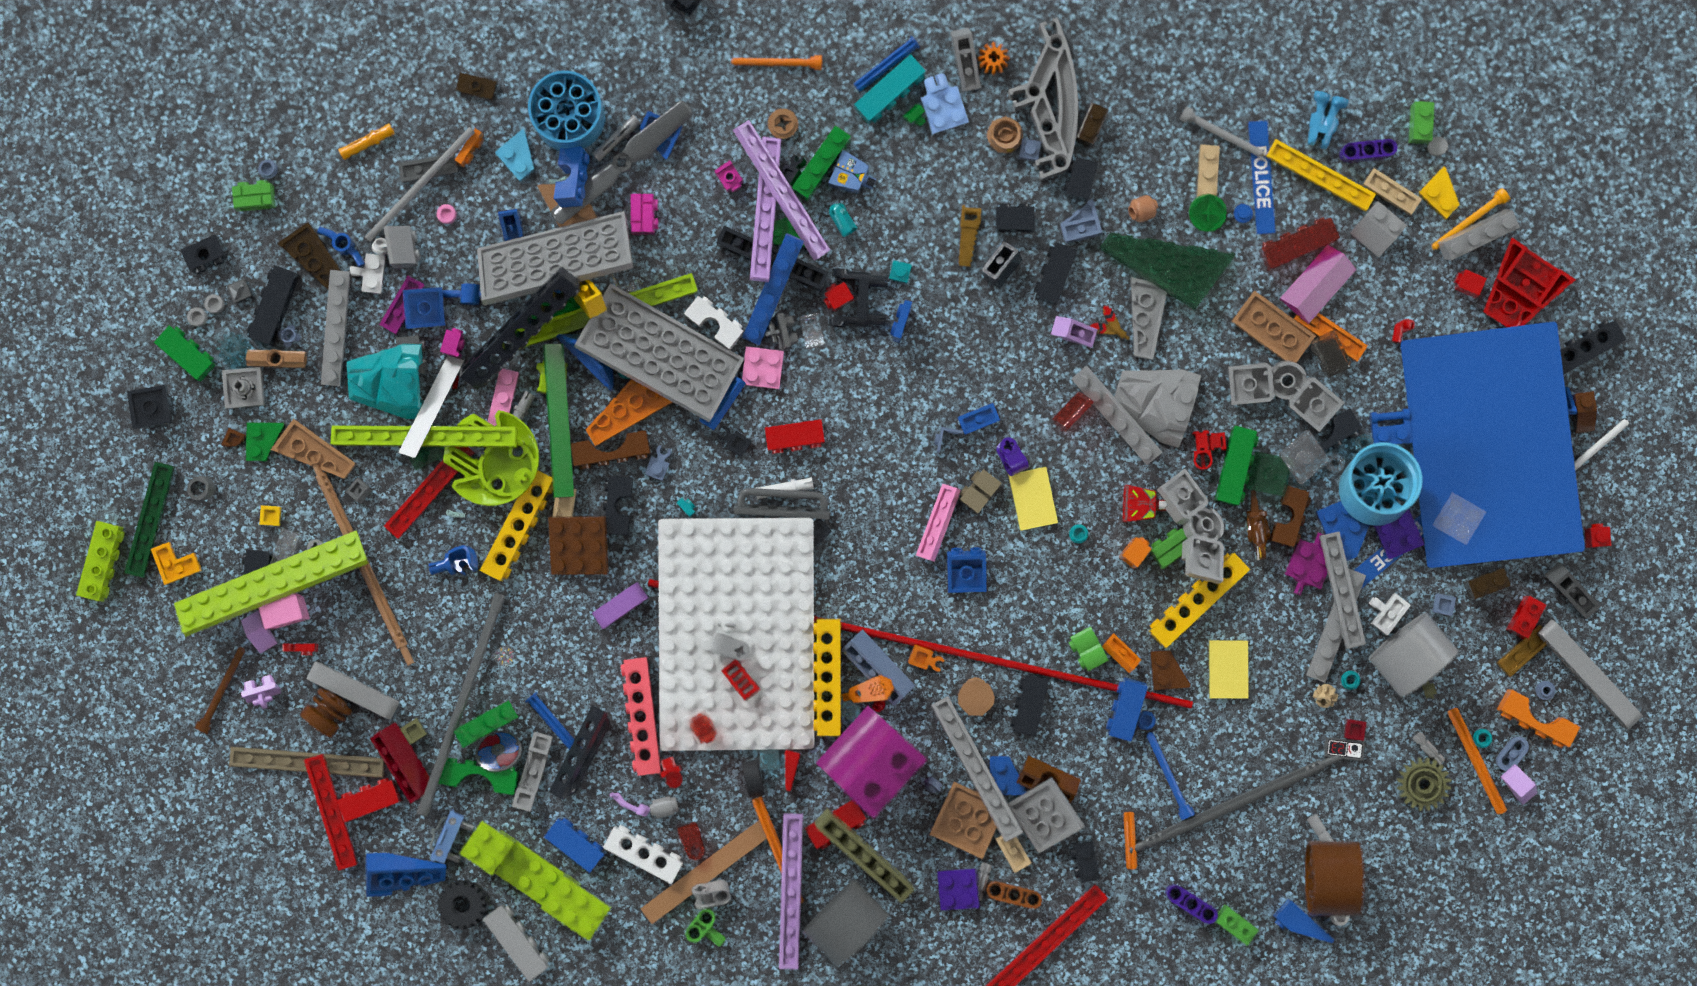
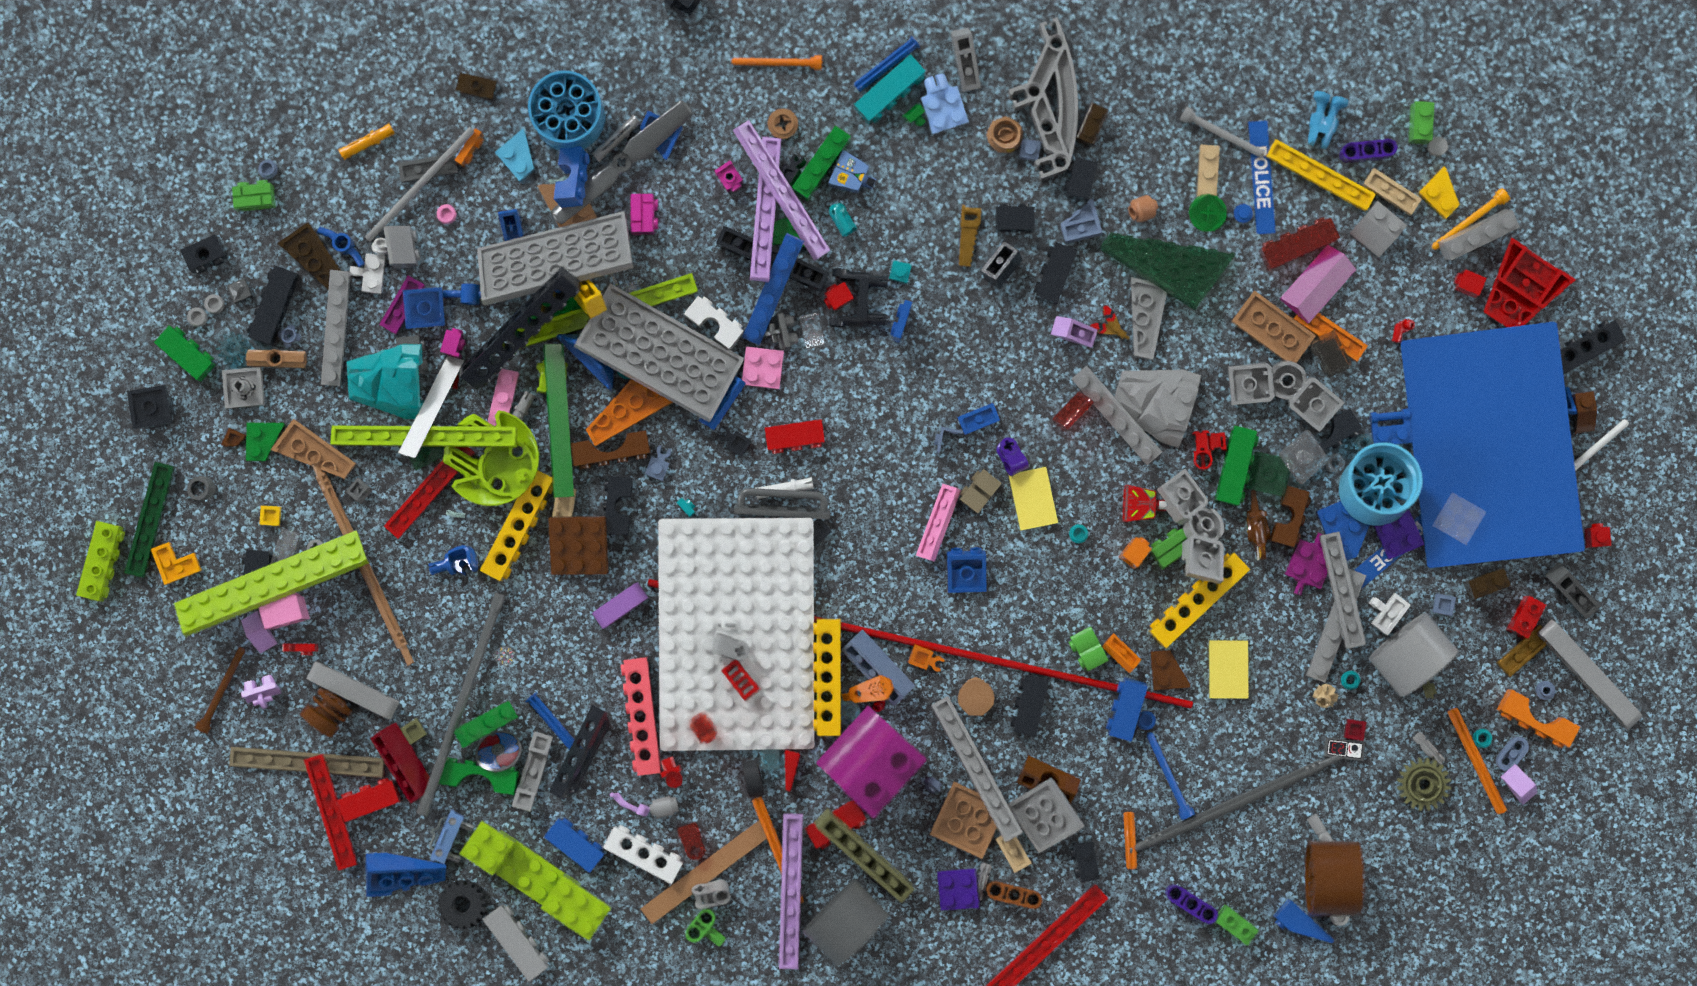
(1000, 57): orange gear -> none
(1005, 775): blue wing -> none

